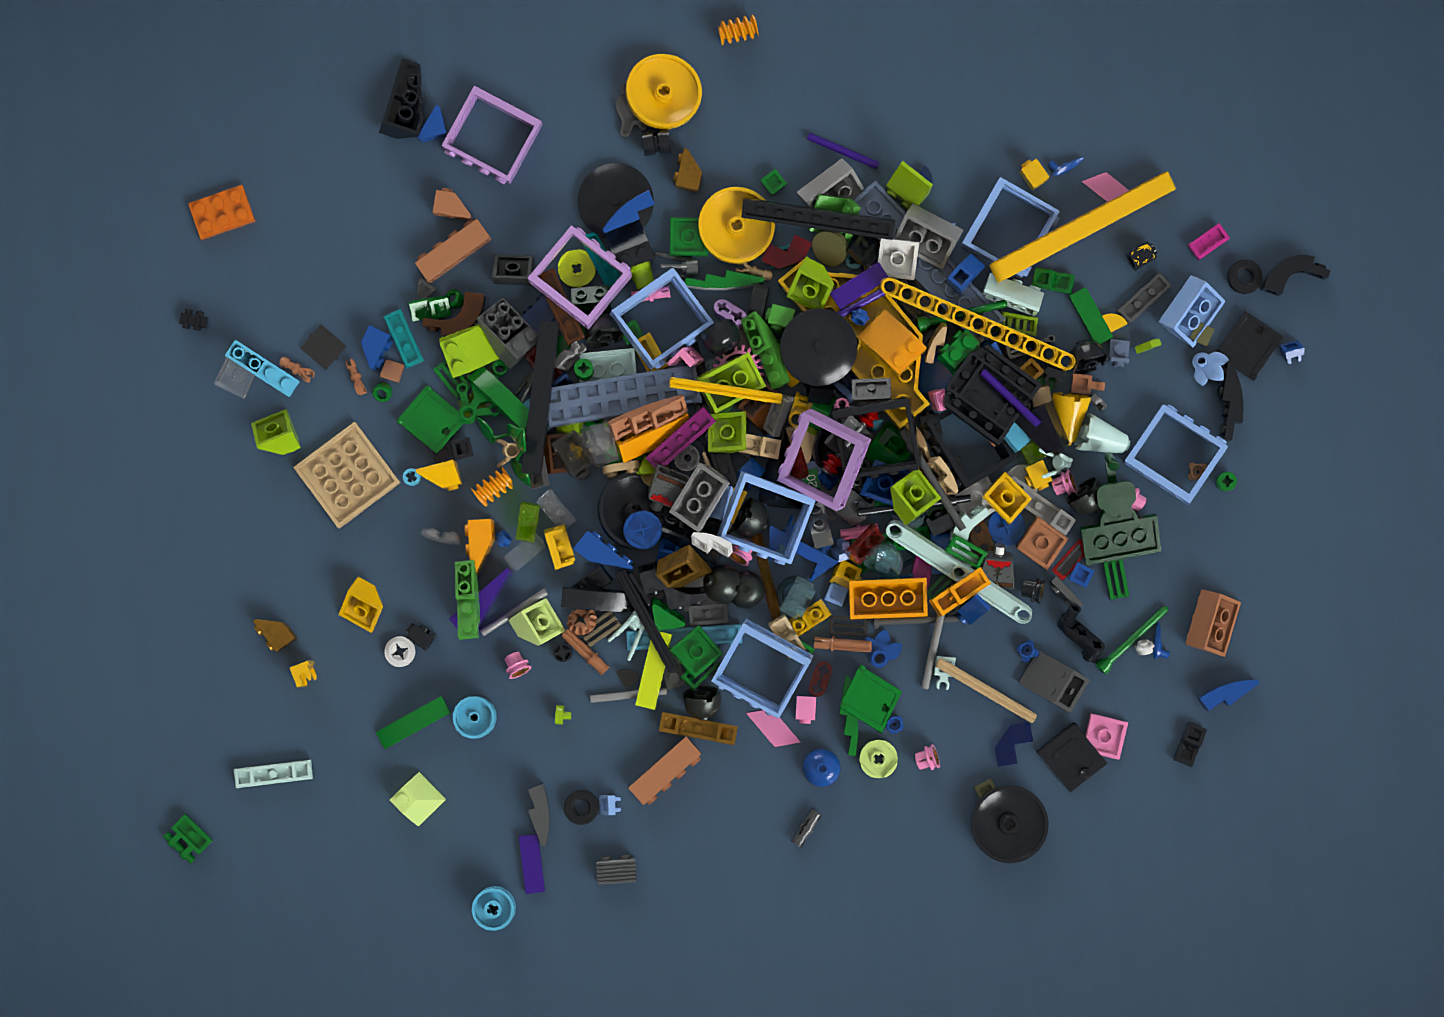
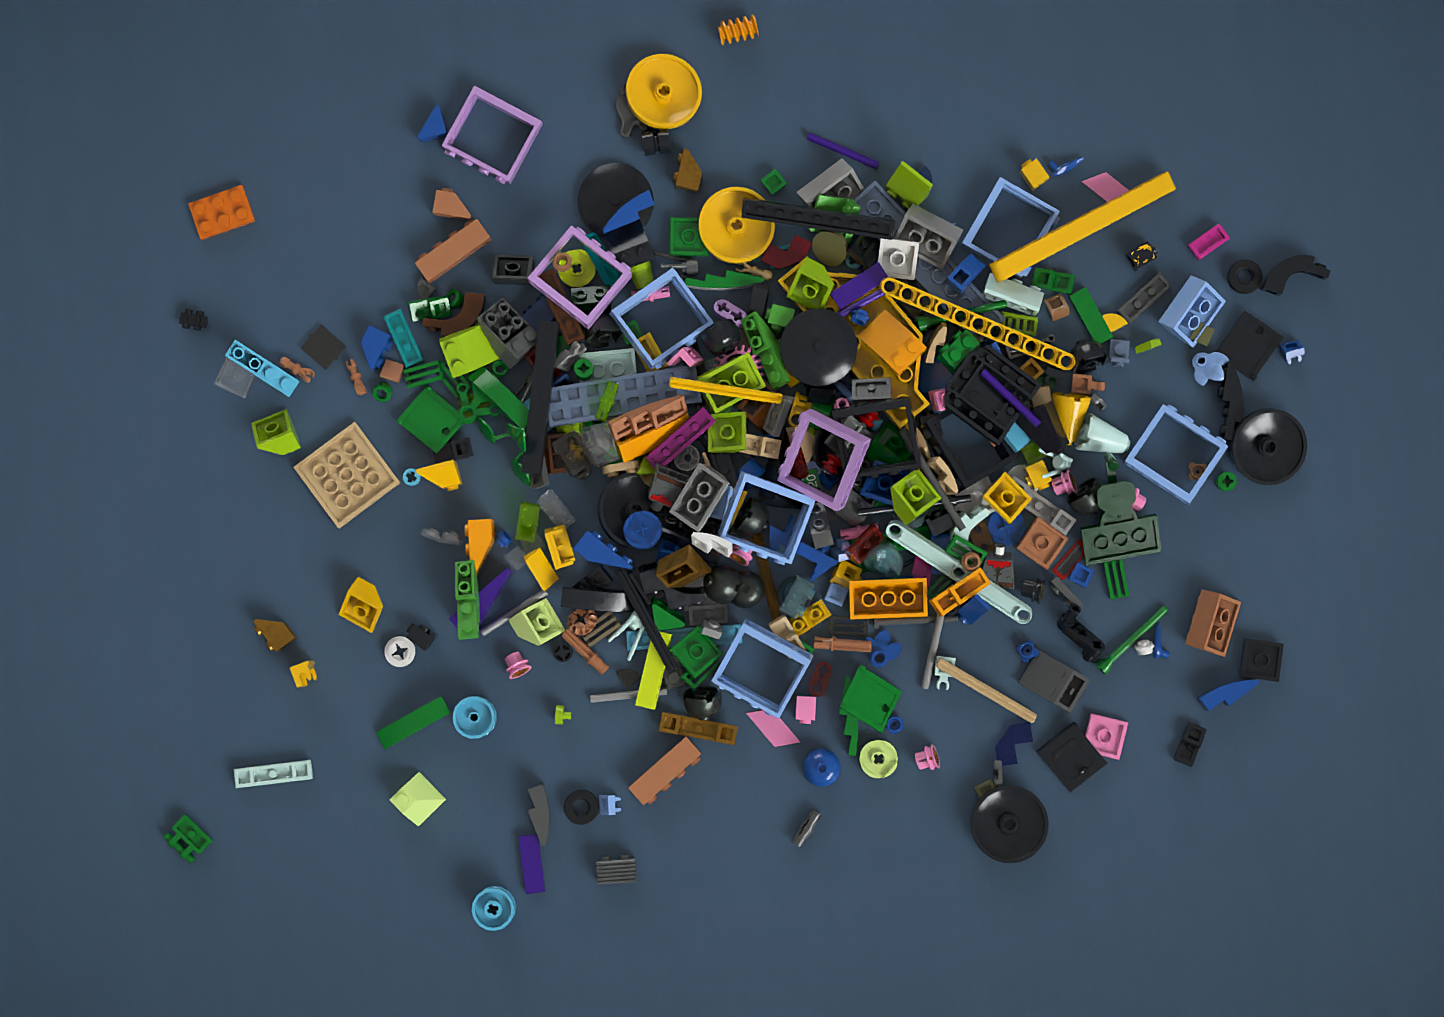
(404, 109): black wedge -> none
(409, 378): none -> green tile
(493, 487): light orange piece -> none
(509, 450): tan plant -> none
(541, 568): none -> yellow slope
(562, 256): none -> medium nougat plate
(606, 401): none -> clear neon green pin
(711, 628): none -> light grey plate
(976, 561): none -> medium nougat plate
(997, 773): none -> dark grey tile
(1057, 307): none -> medium nougat slope
(1261, 660): none -> black plate
(1268, 446): none -> black dish

